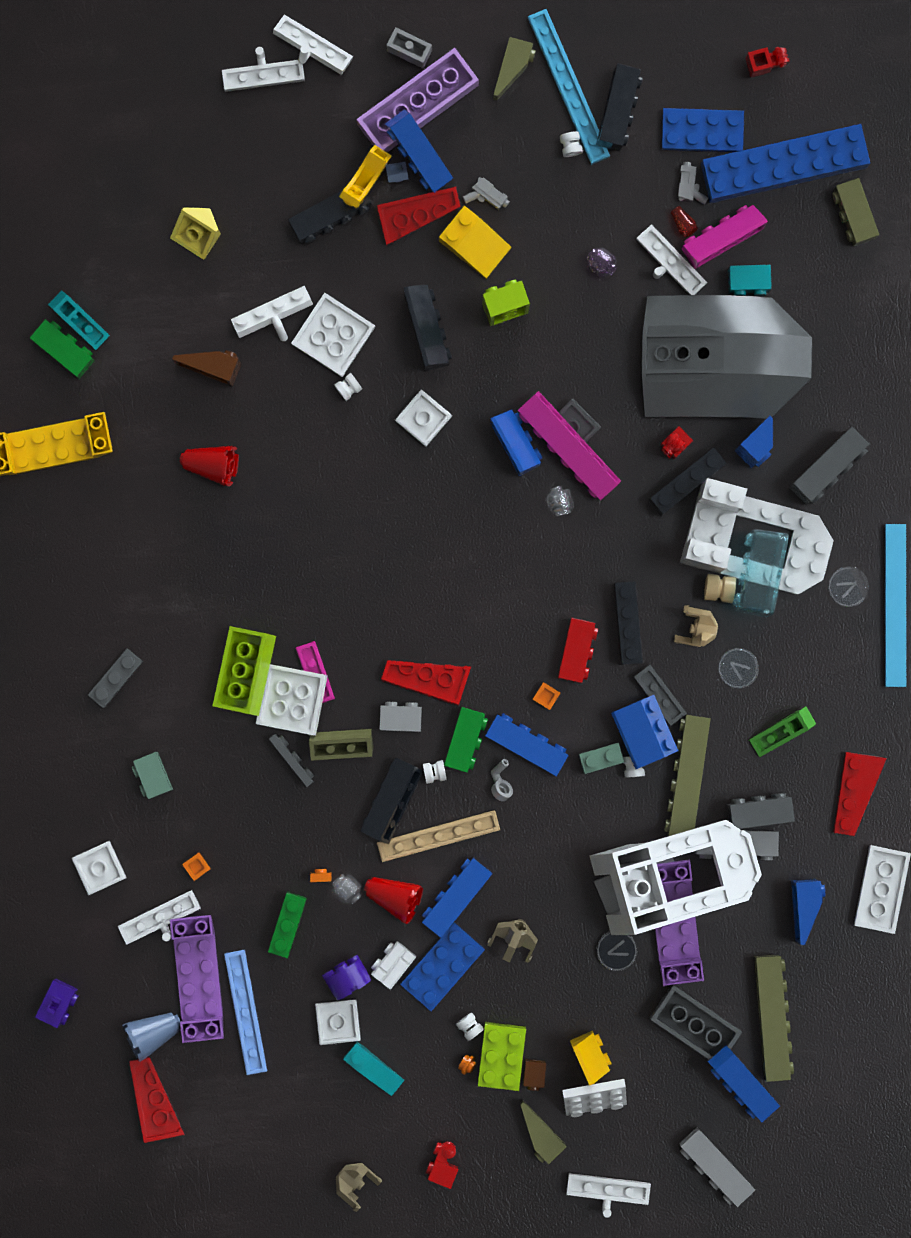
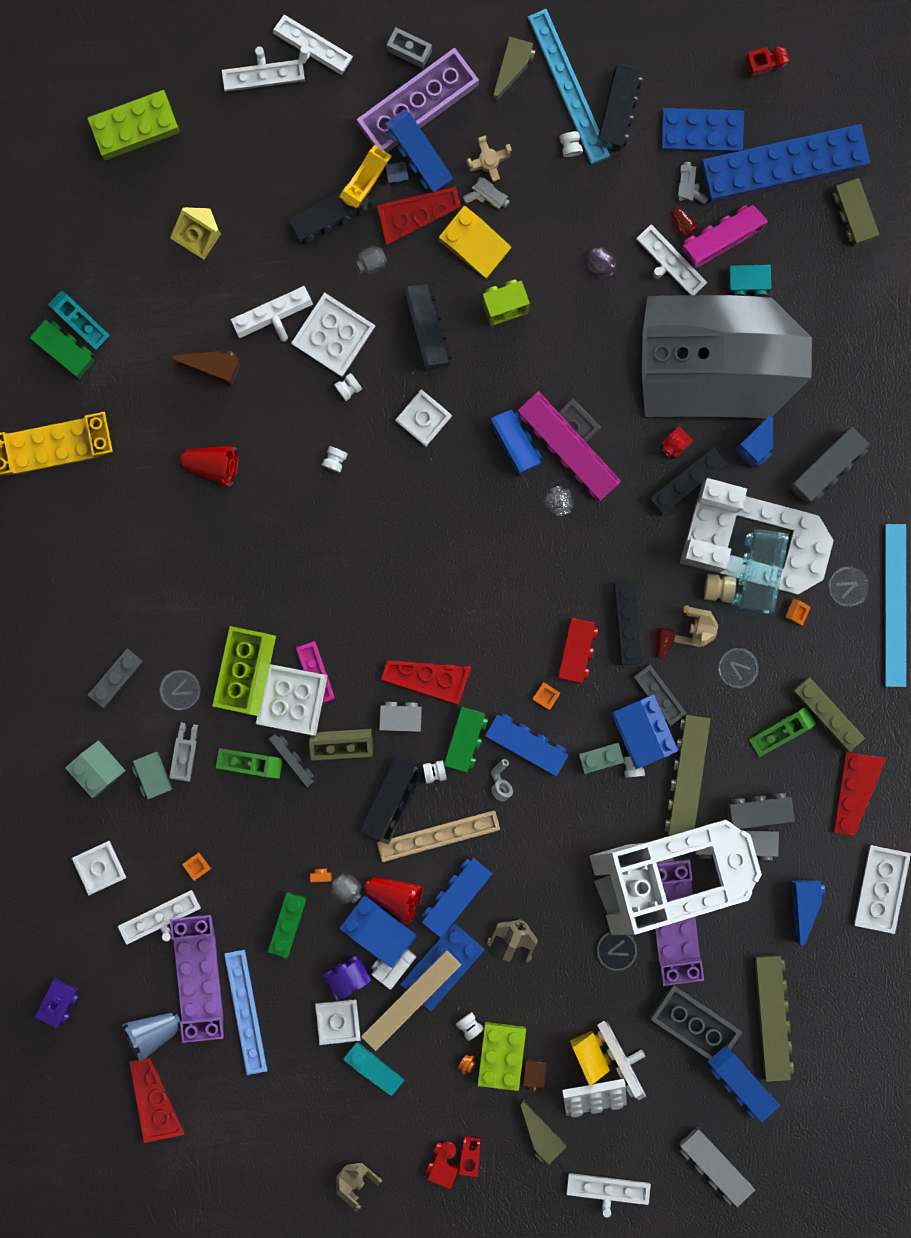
(95, 769): none -> sand green slope
(133, 125): none -> lime brick
(180, 690): none -> clear tile
(183, 755): none -> light grey hinge
(249, 763): none -> bright green slope
(334, 459): none -> white wheel
(372, 260): none -> clear head
(378, 931): none -> blue slope
(411, 1000): none -> tan tile
(470, 1157): none -> red leg
(489, 159): none -> tan piece
(624, 1069): none -> white plate
(664, 641): none -> clear red cone
(798, 612): none -> orange plate
(828, 714): none -> olive brick

